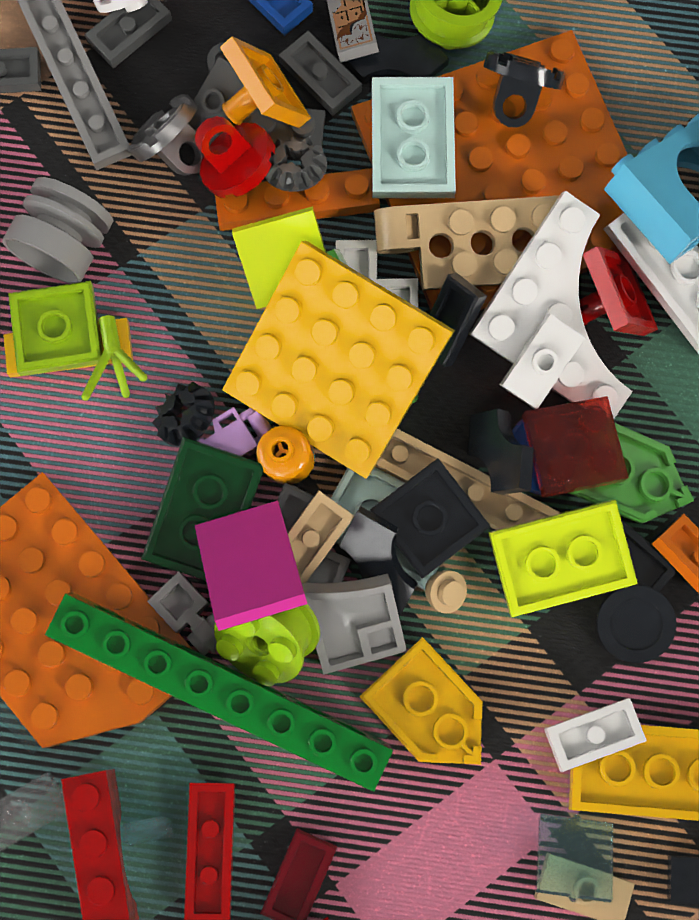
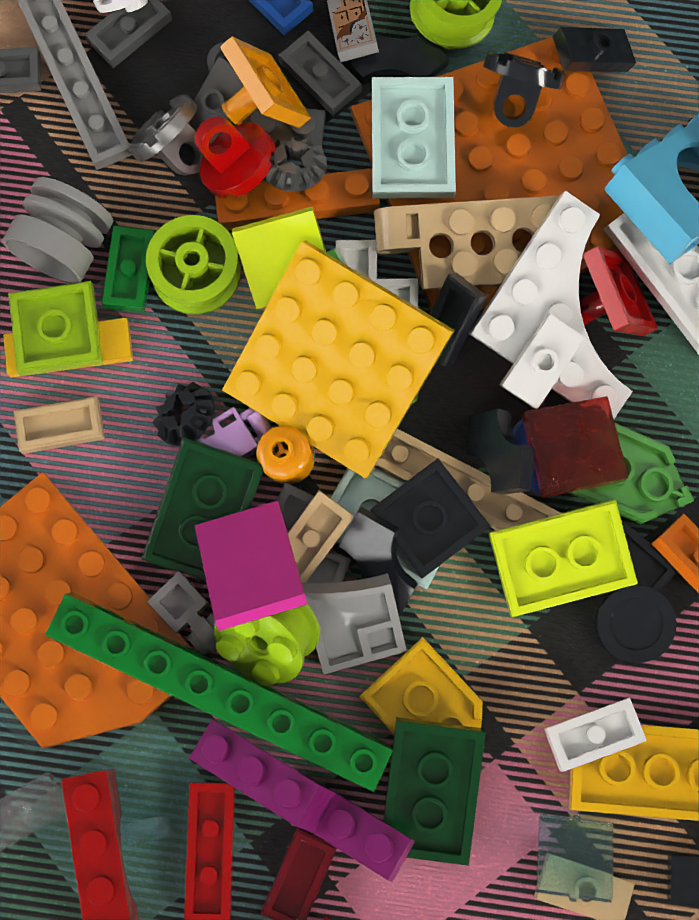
(59, 425): none -> tan tile
(112, 351): lime plant -> none
(126, 272): none -> green plate
(196, 287): none -> lime wheel
(302, 800): none -> magenta bracket
(435, 787): none -> dark green plate
(446, 591): tan plate -> none
(594, 49): none -> black plate

